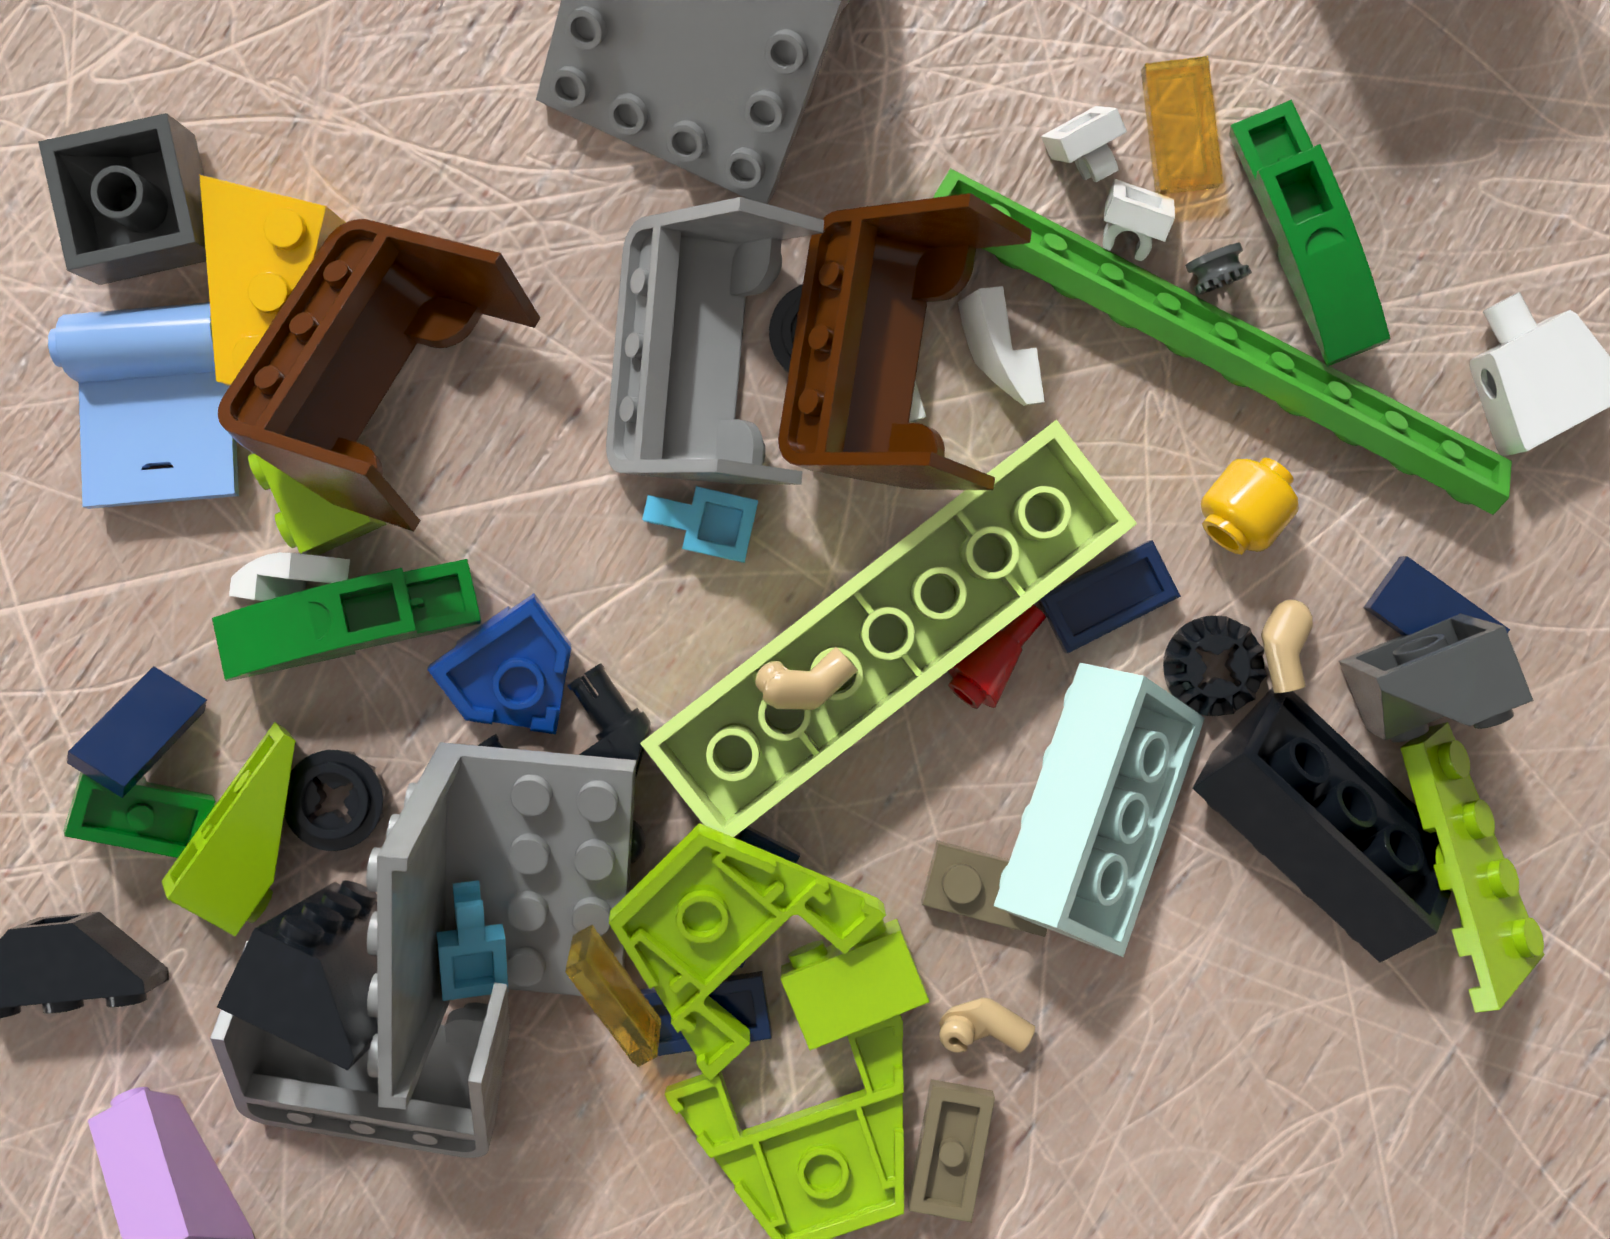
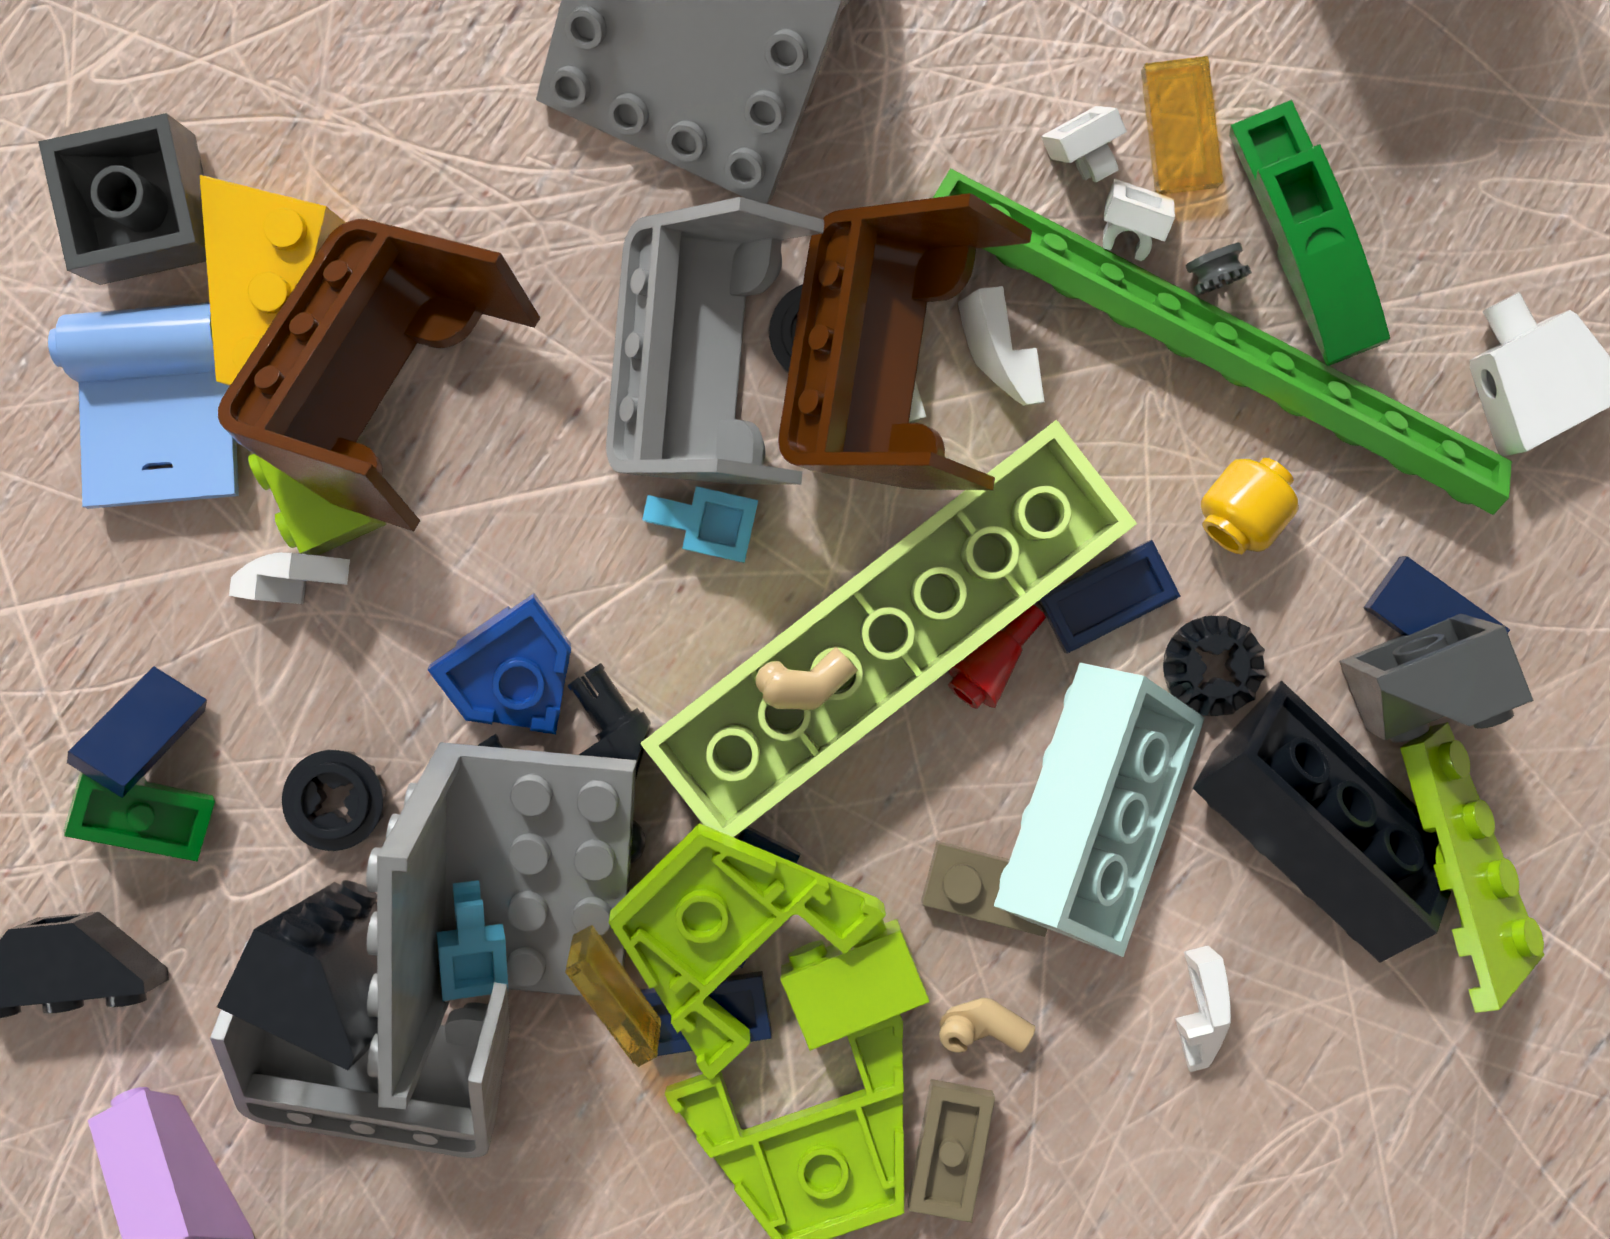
(234, 853): lime slope -> none
(345, 618): green slope -> none
(1206, 1030): none -> white slope
(1283, 641): tan arm -> none

